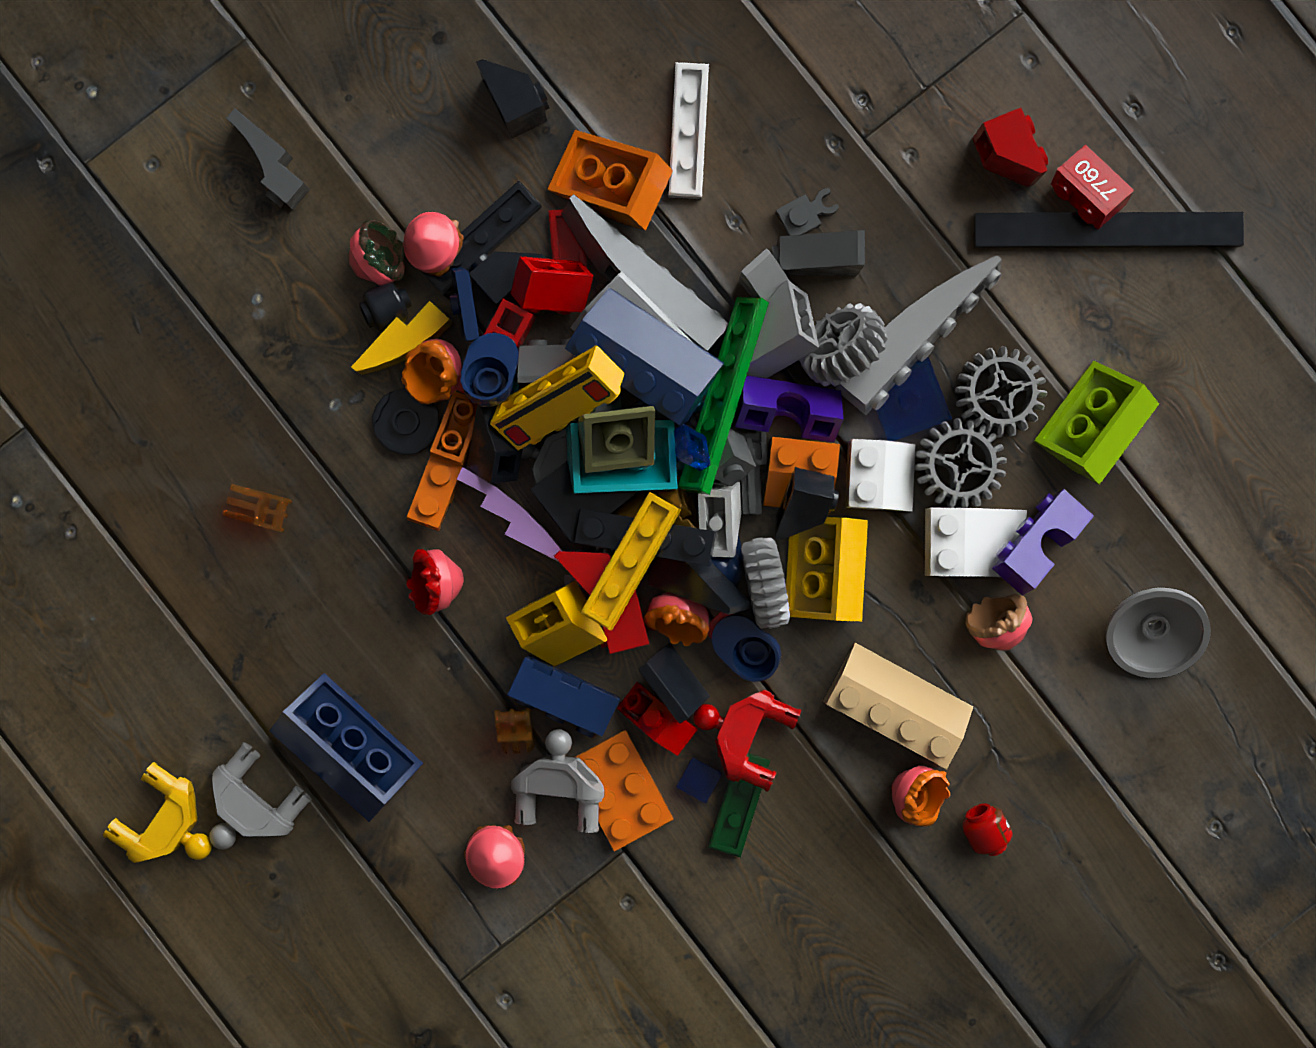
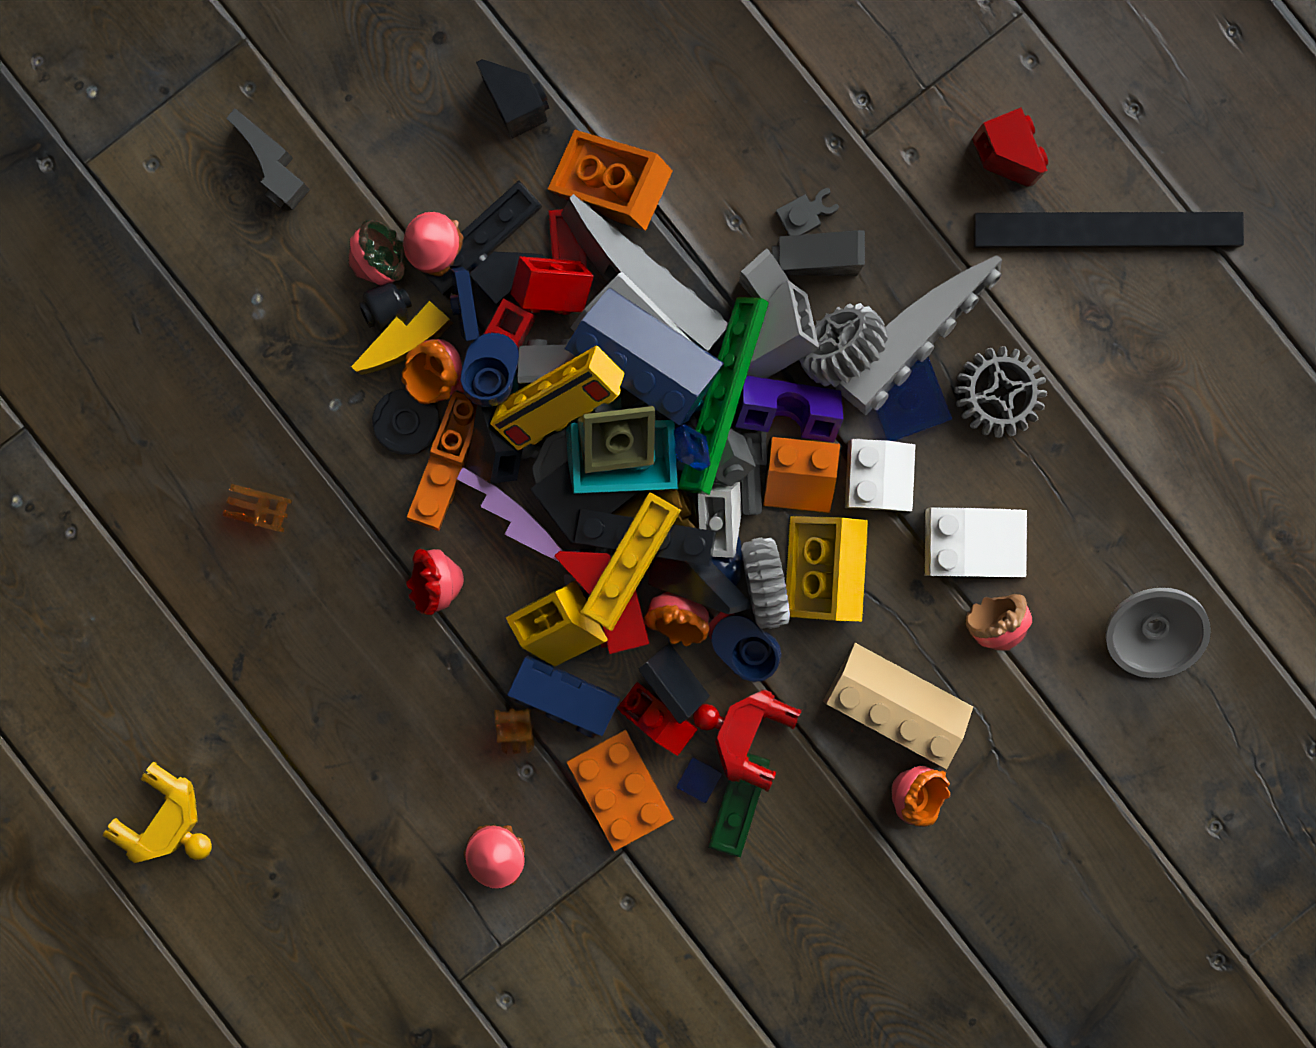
(244, 808): light grey connector -> none
(345, 747): dark blue slope -> none
(562, 778): light grey connector -> none
(688, 130): white tile -> none
(805, 502): black slope -> none
(964, 448): light grey gear -> none
(987, 829): red head -> none
(1023, 561): arch -> none
(1091, 187): brick -> none
(1097, 421): lime slope -> none

